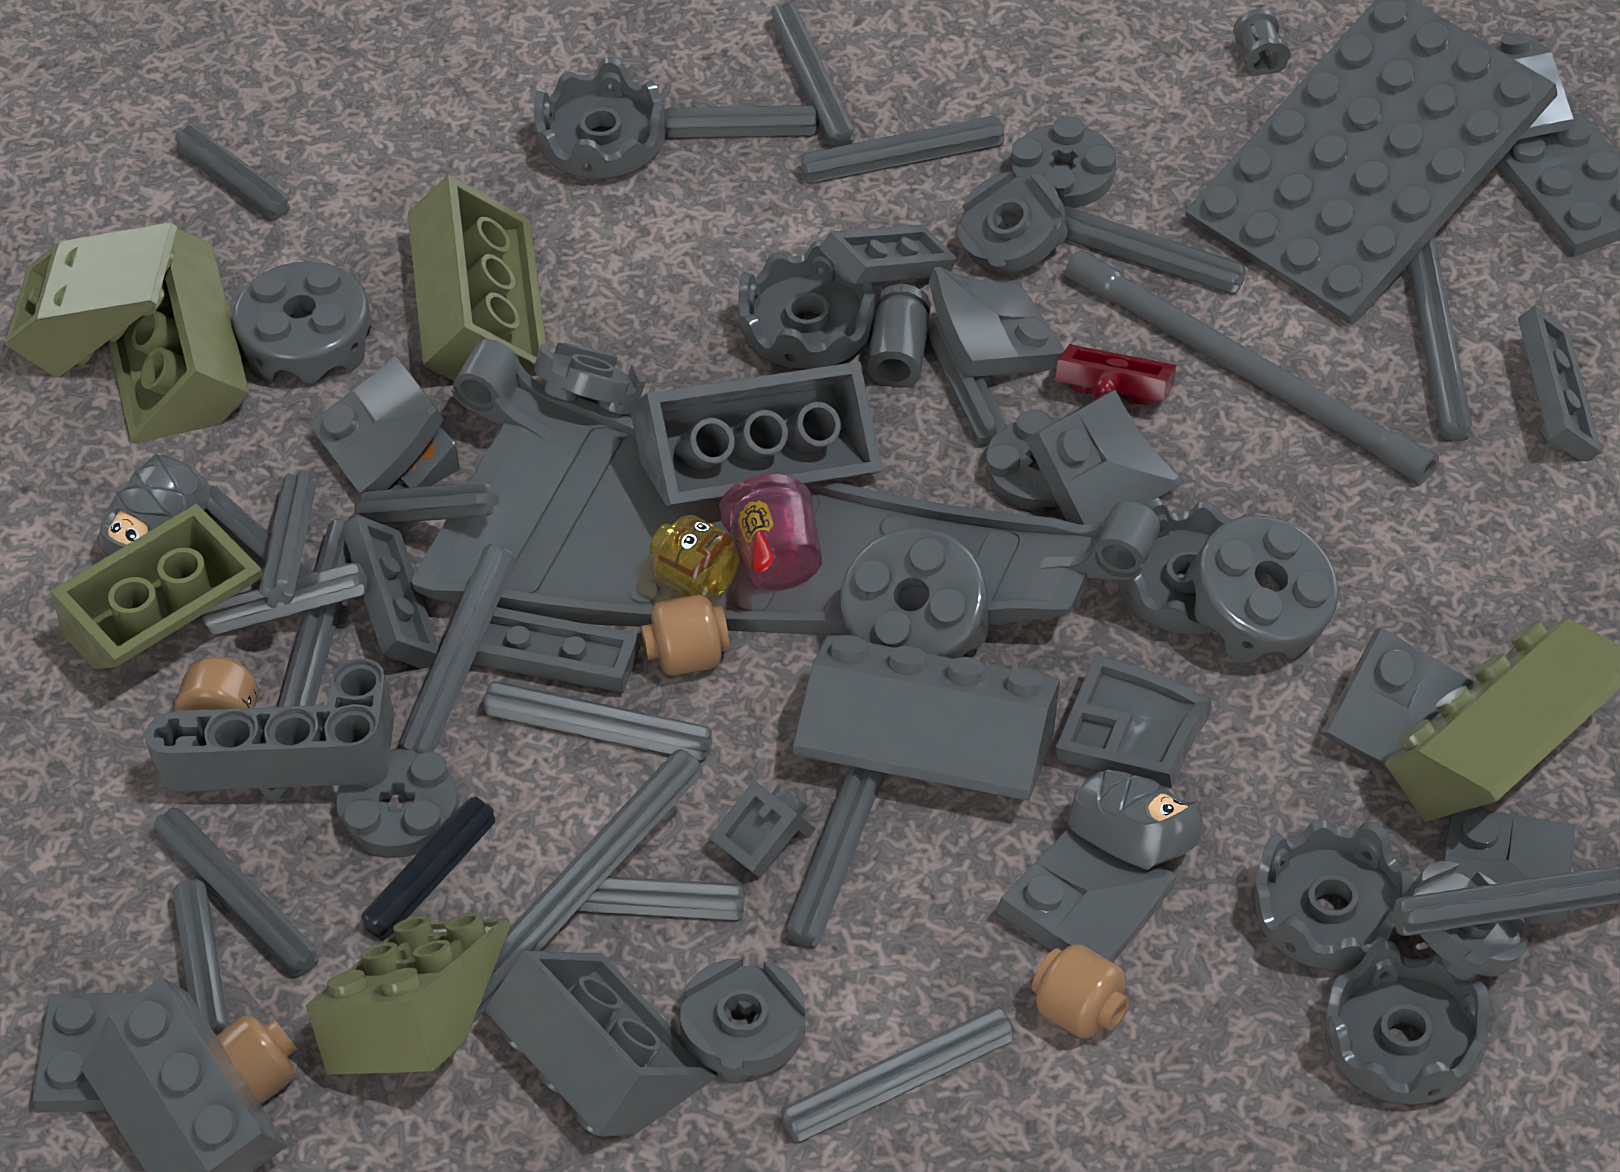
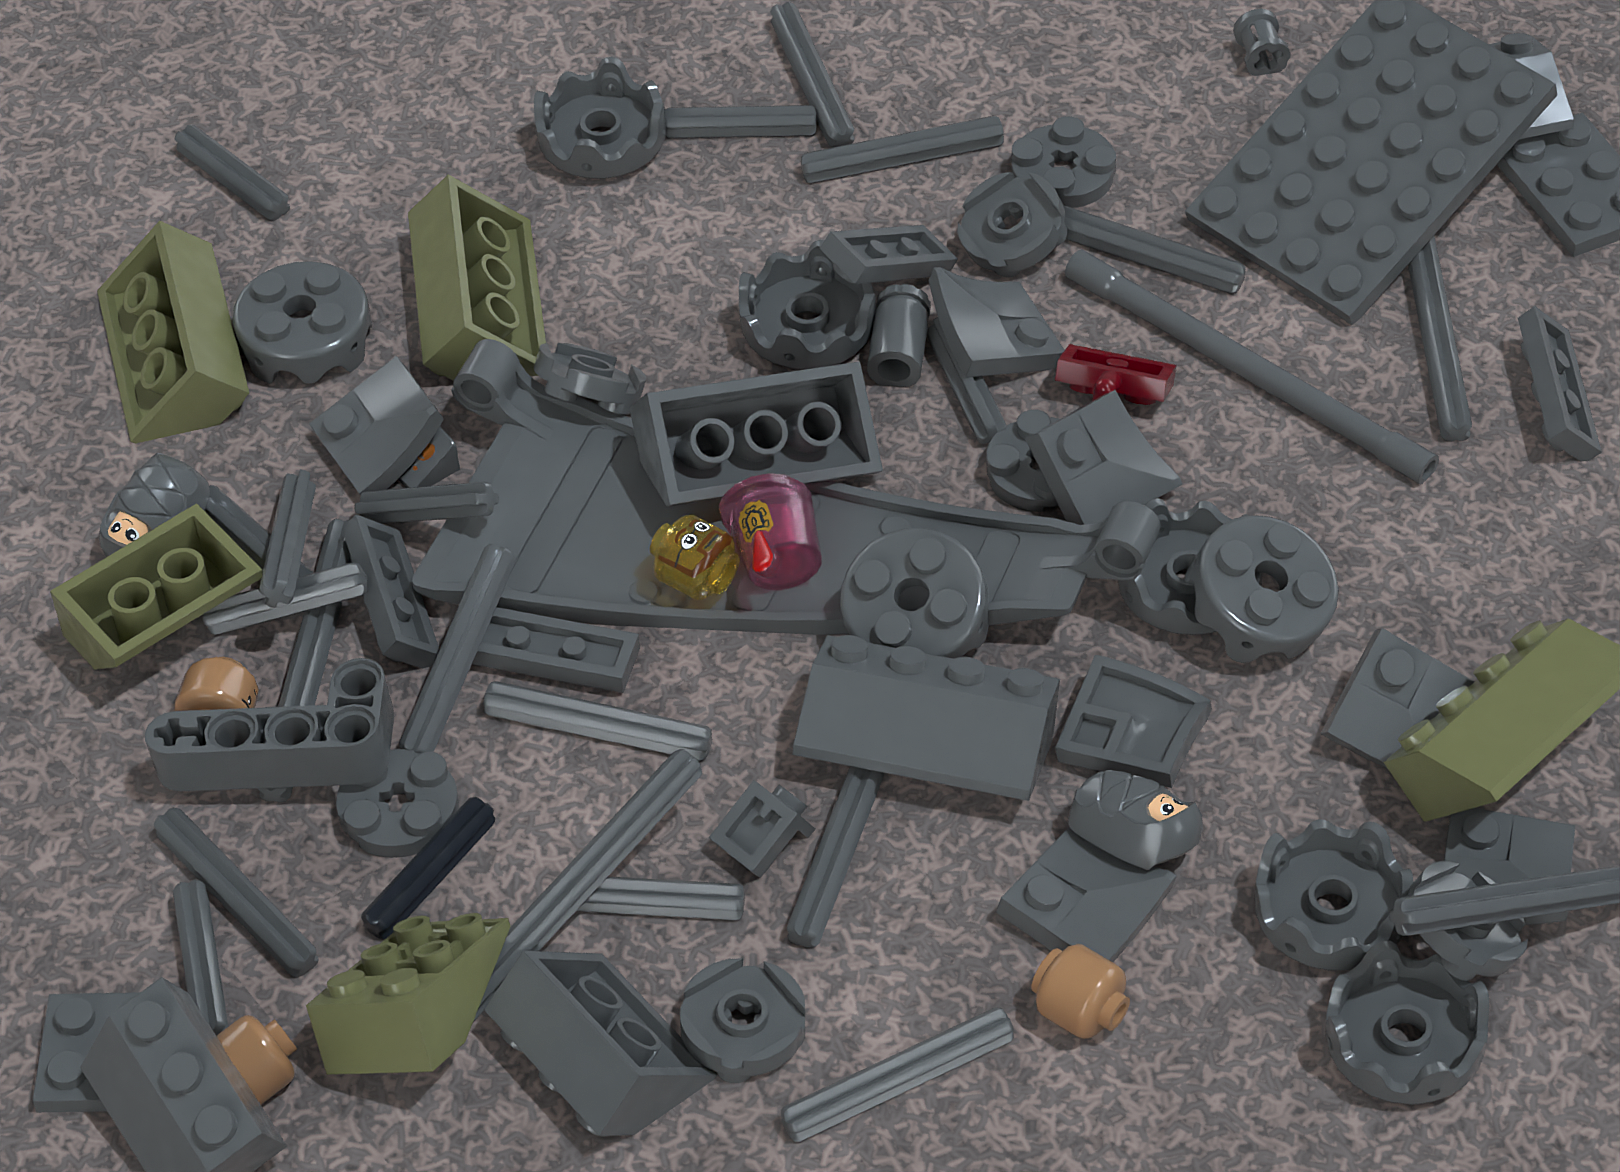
(89, 294): slope -> none
(686, 635): medium nougat head -> none

